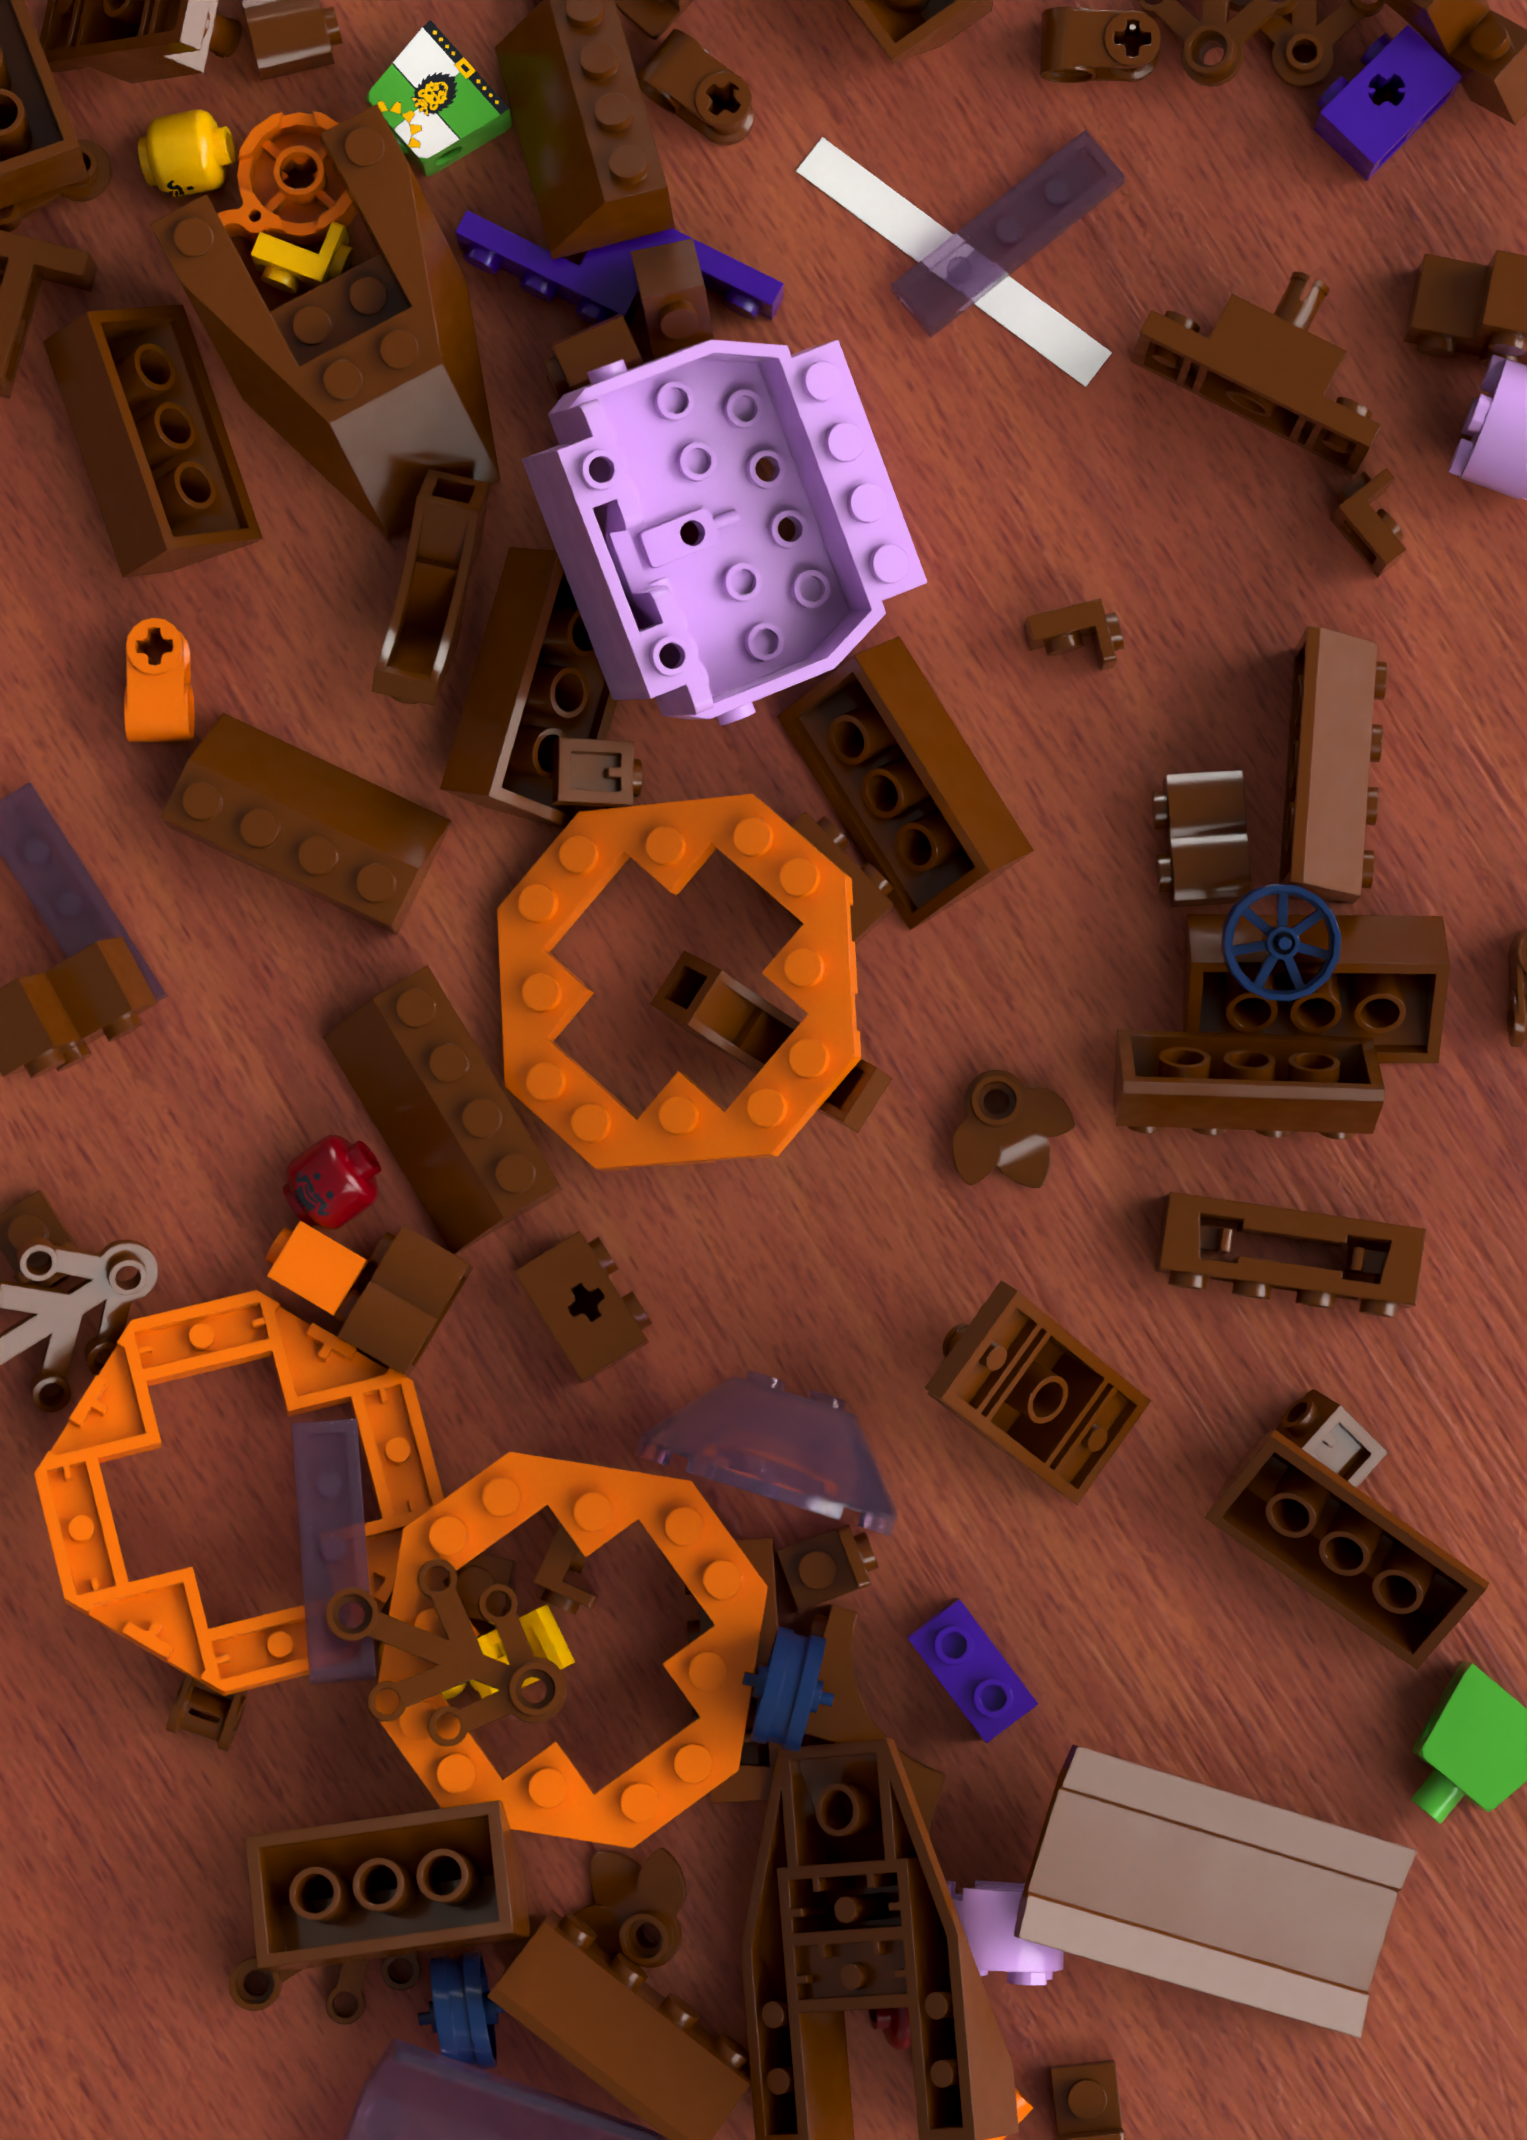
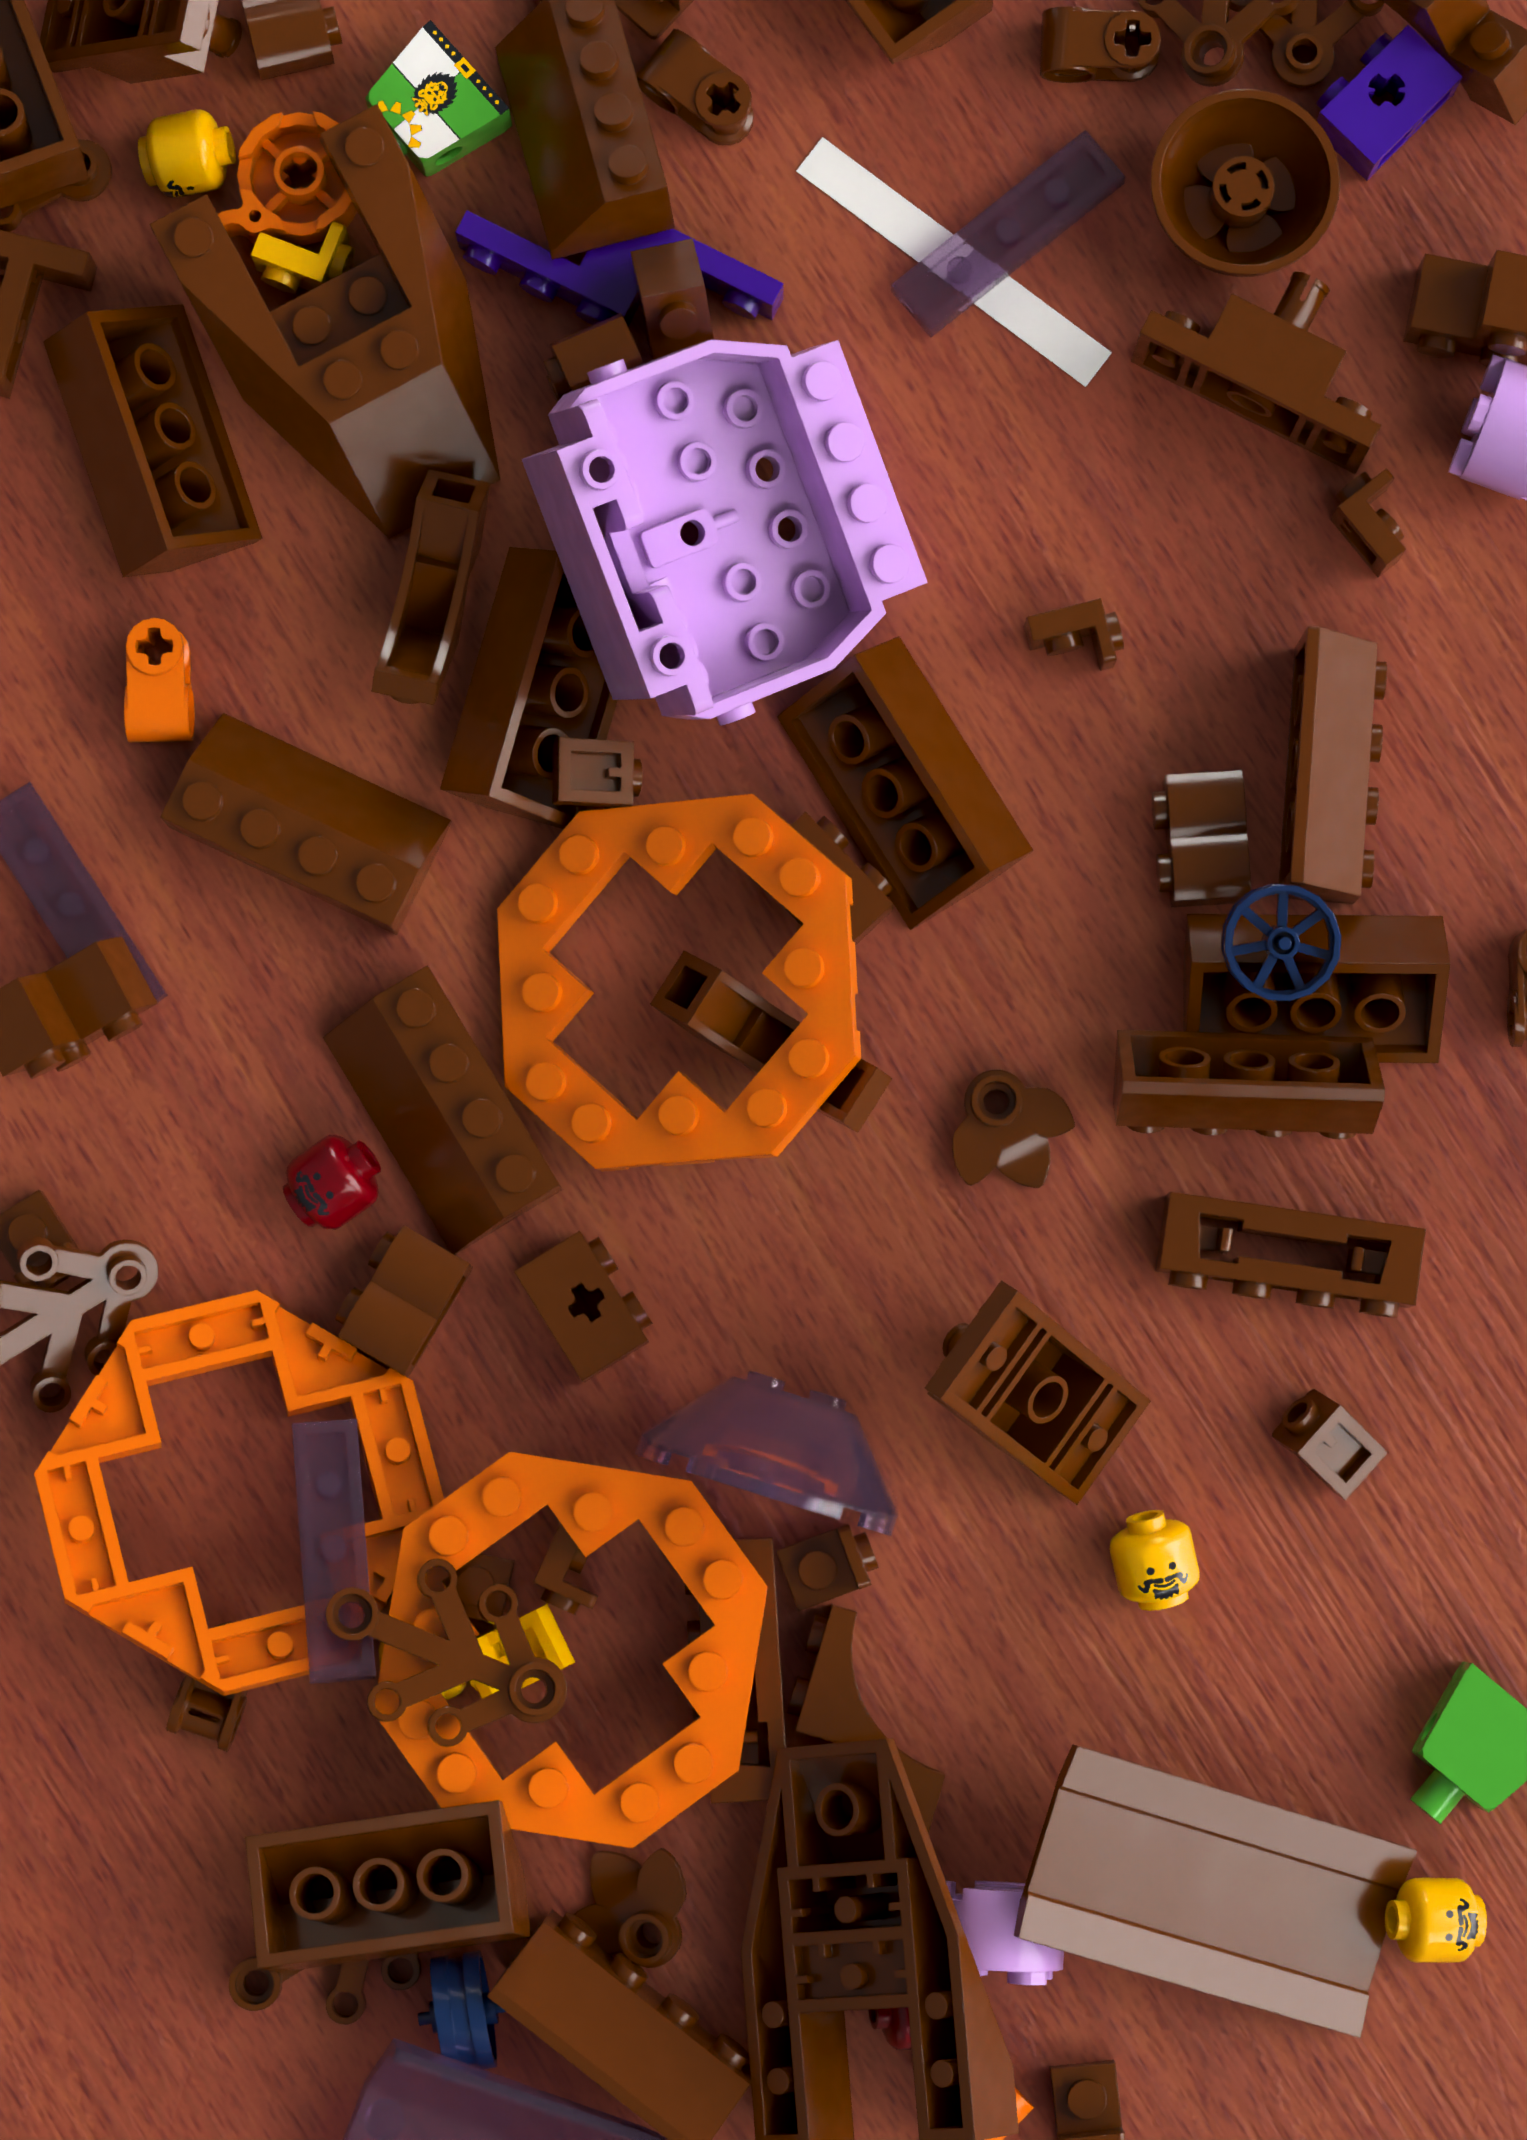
(315, 1266): orange brick -> none
(788, 1689): dark blue wheel -> none
(972, 1670): dark purple brick -> none
(1154, 1560): none -> yellow head
(1259, 153): none -> reddish brown piece
(1344, 1548): reddish brown slope -> none
(1436, 1920): none -> yellow head

